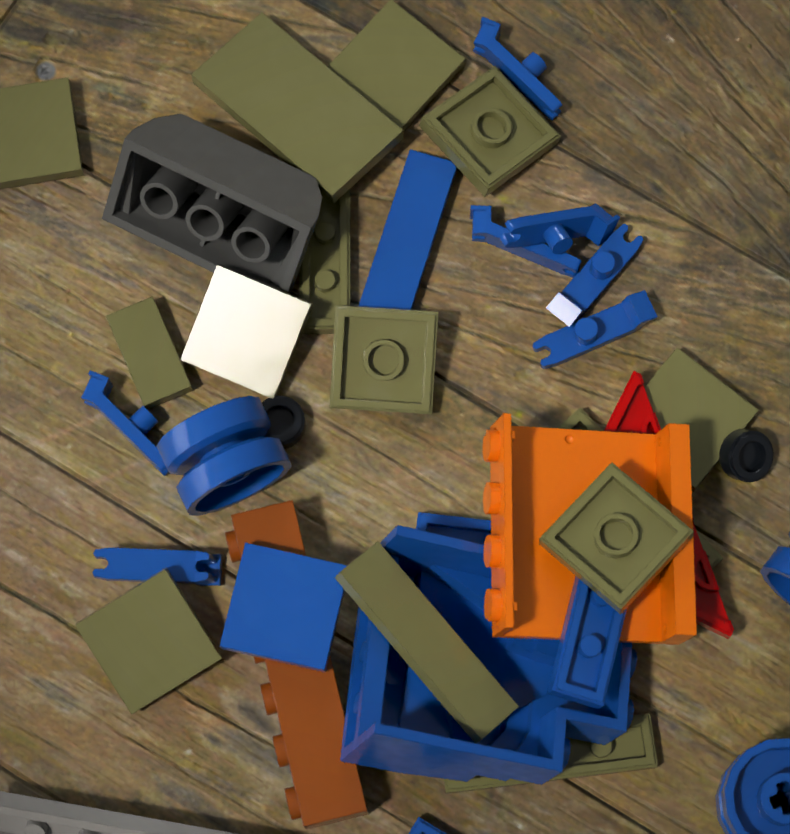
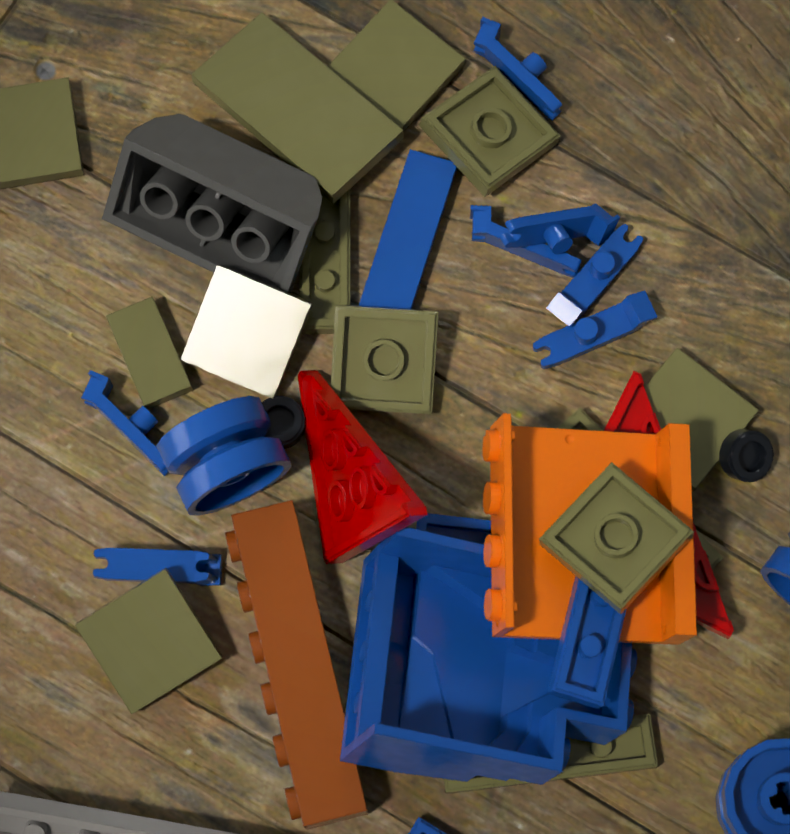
(284, 607): blue tile -> none
(354, 483): none -> red tile
(426, 642): olive tile -> none

